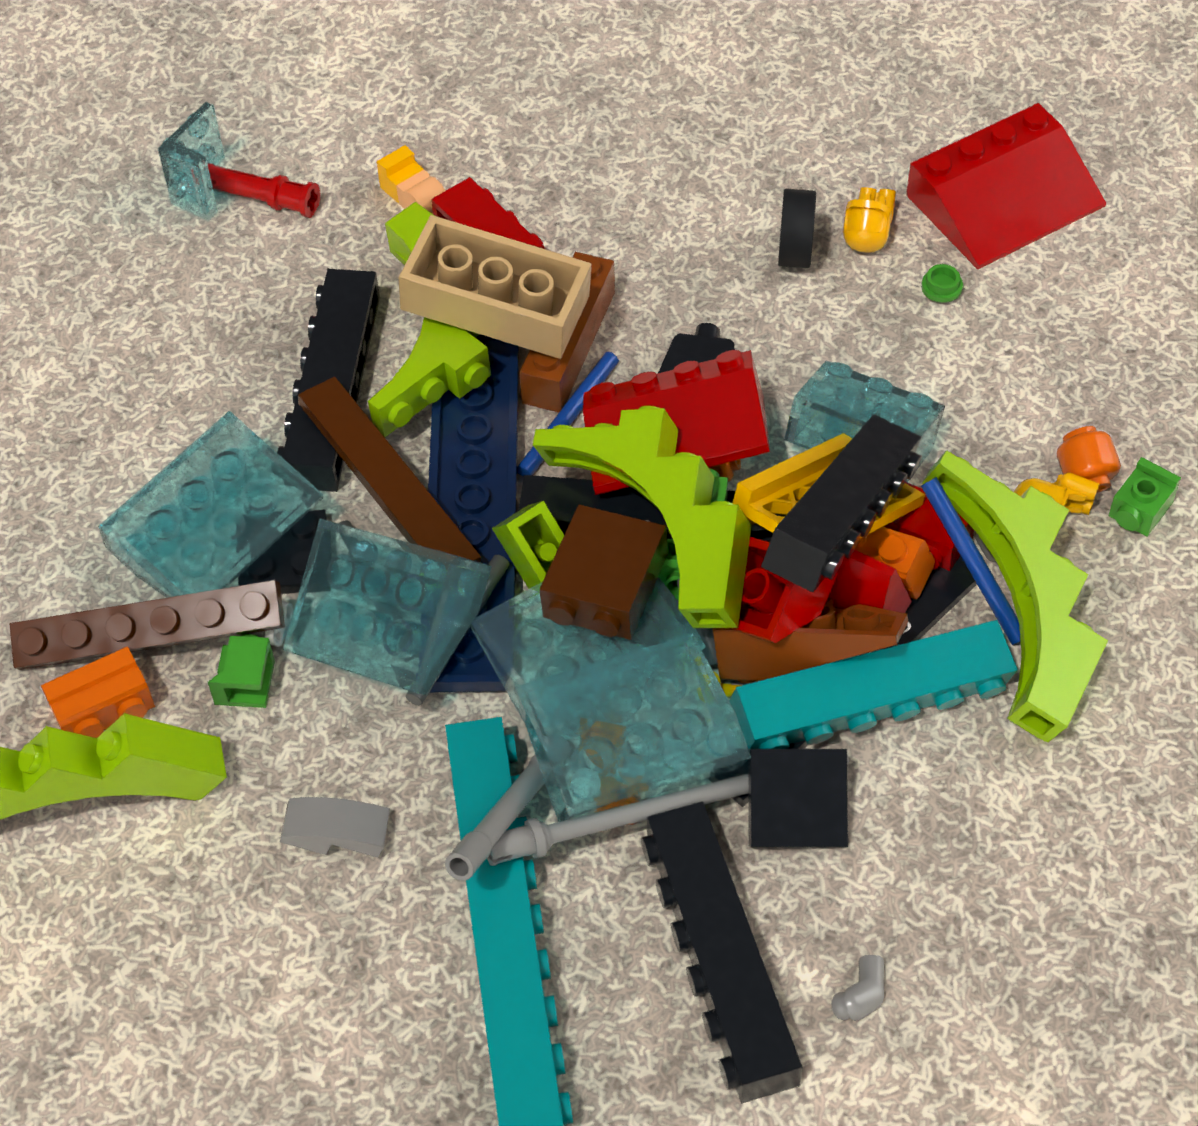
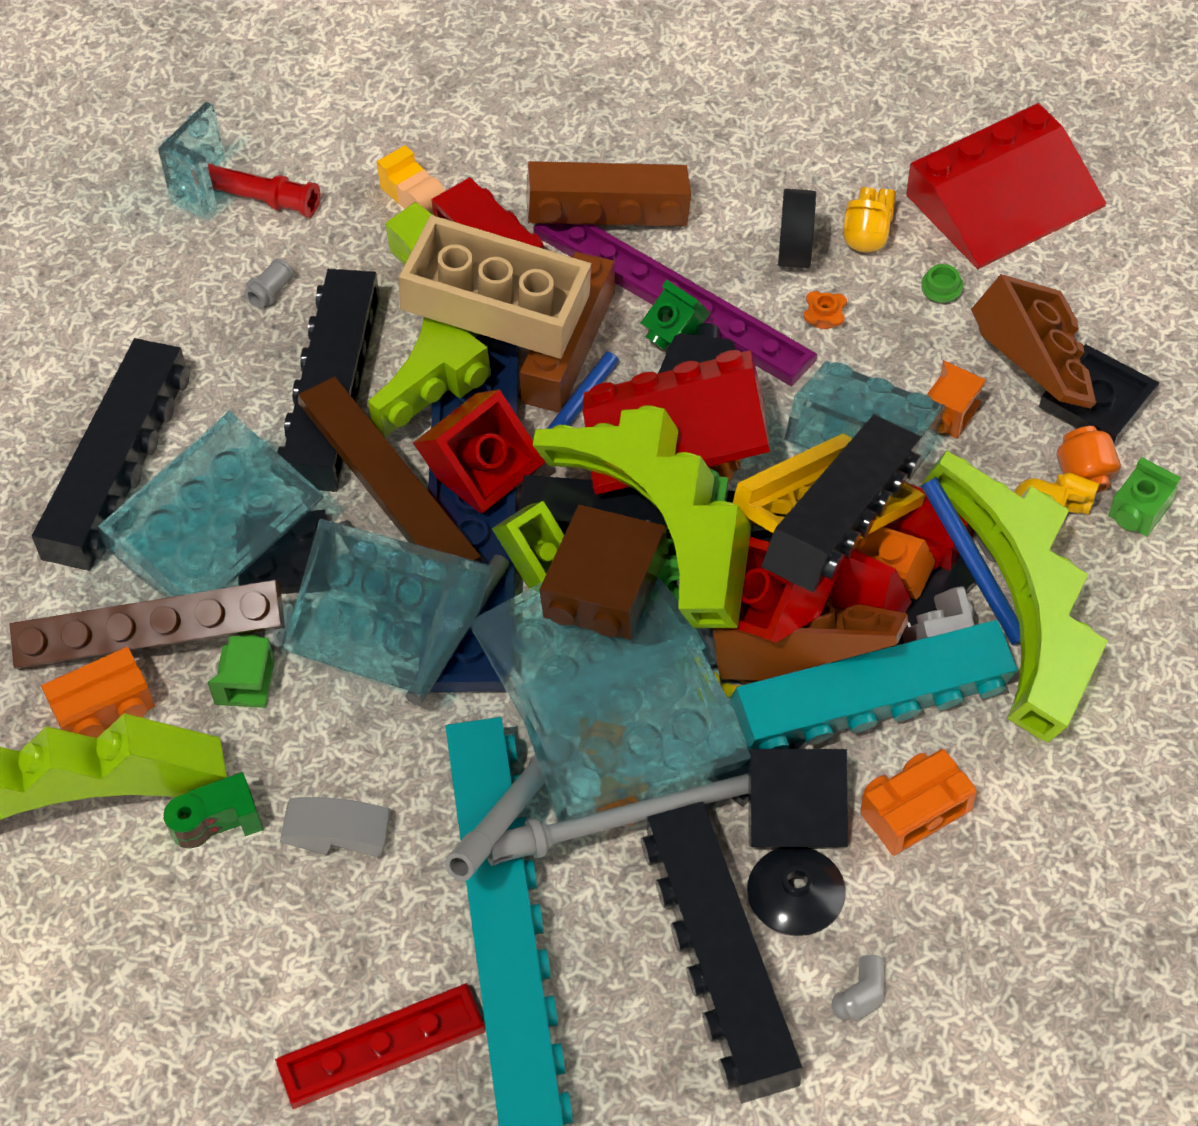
(111, 453): none -> black brick
(212, 810): none -> green leg
(262, 290): none -> light grey pin
(380, 1045): none -> red tile
(480, 450): none -> red slope
(608, 193): none -> dark orange brick
(644, 278): none -> magenta tile
(686, 316): none -> green brick
(790, 908): none -> black dish
(825, 317): none -> orange plate
(917, 800): none -> orange brick
(952, 613): none -> light grey bracket
(958, 392): none -> orange window
(1037, 334): none -> dark orange wedge
(1118, 391): none -> black plate

